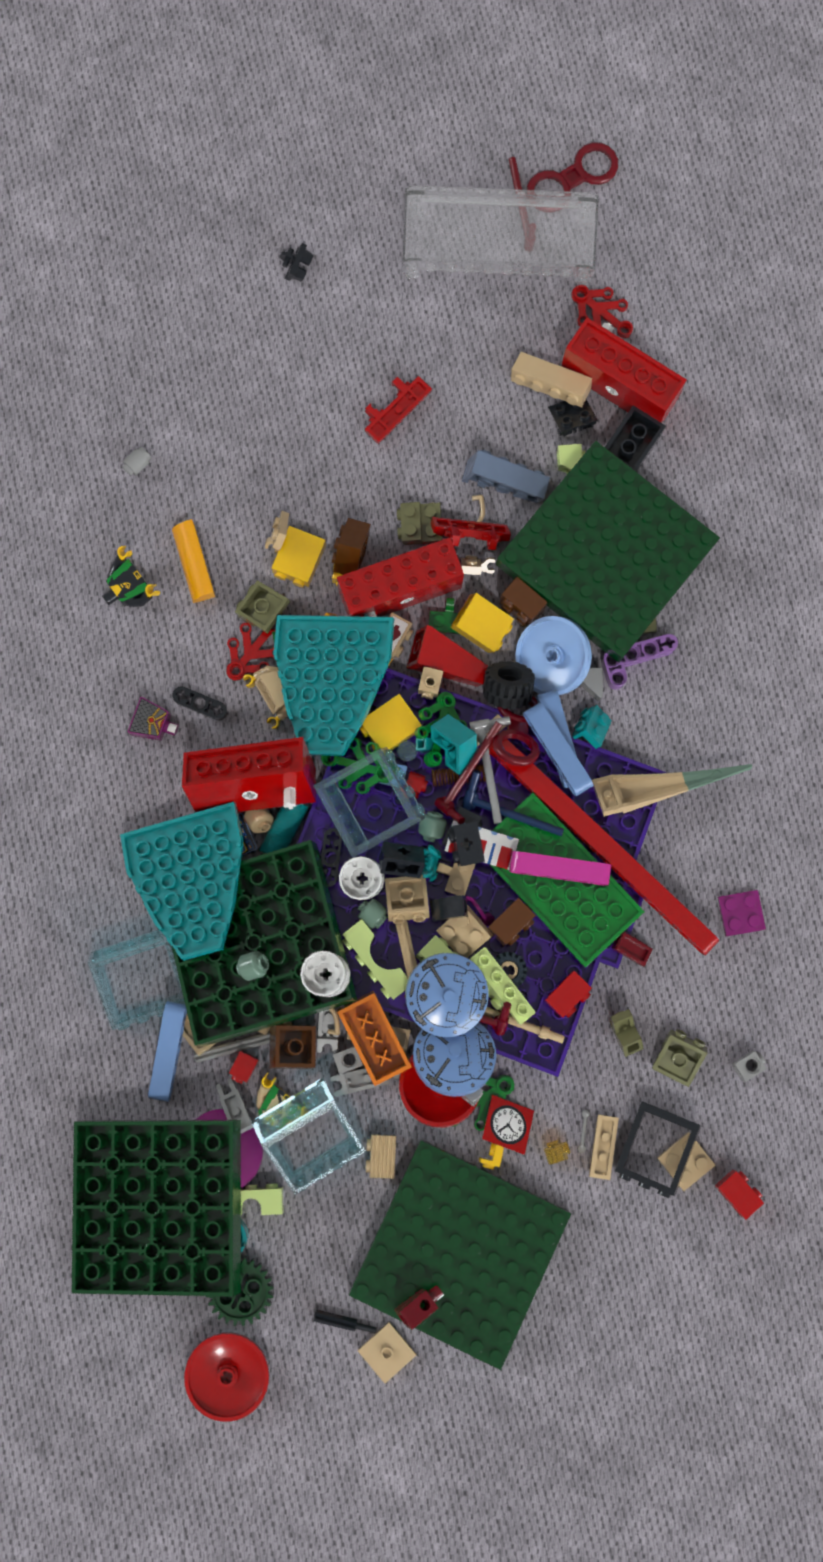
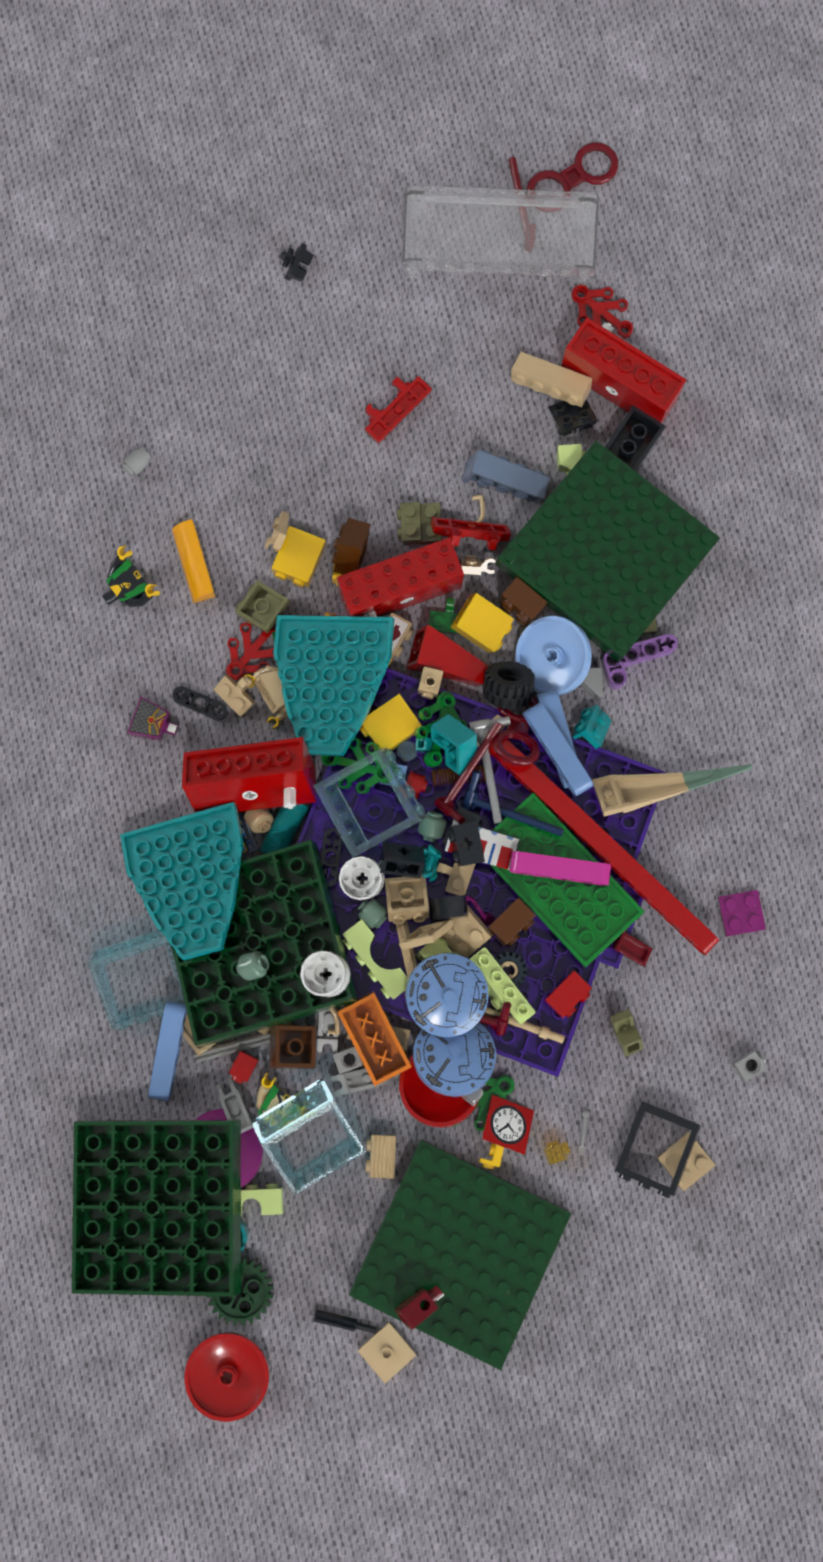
(235, 694): none -> tan plate
(426, 934): none -> tan plate
(603, 1147): tan plate -> none
(680, 1057): olive plate -> none
(740, 1194): red brick -> none

